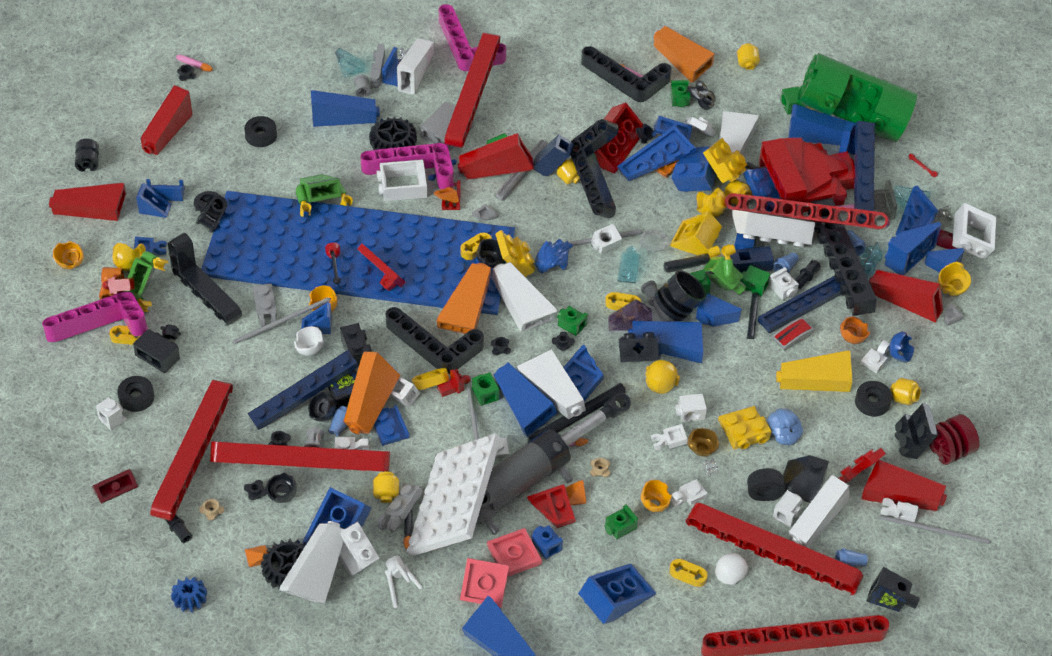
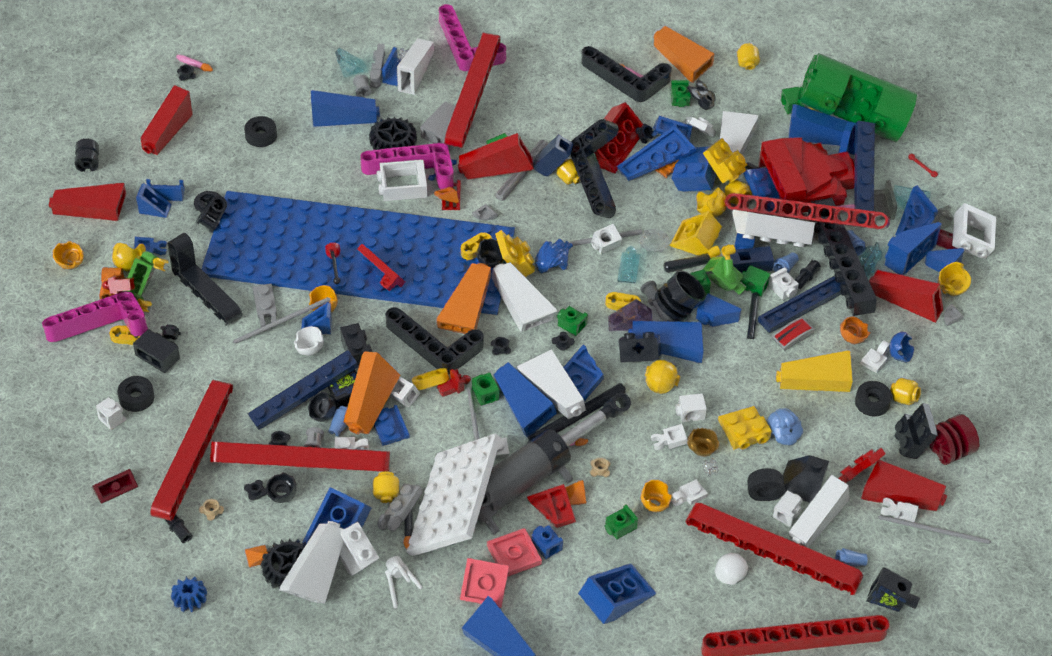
(320, 188): bright green torso -> none
(688, 572): yellow beam -> none

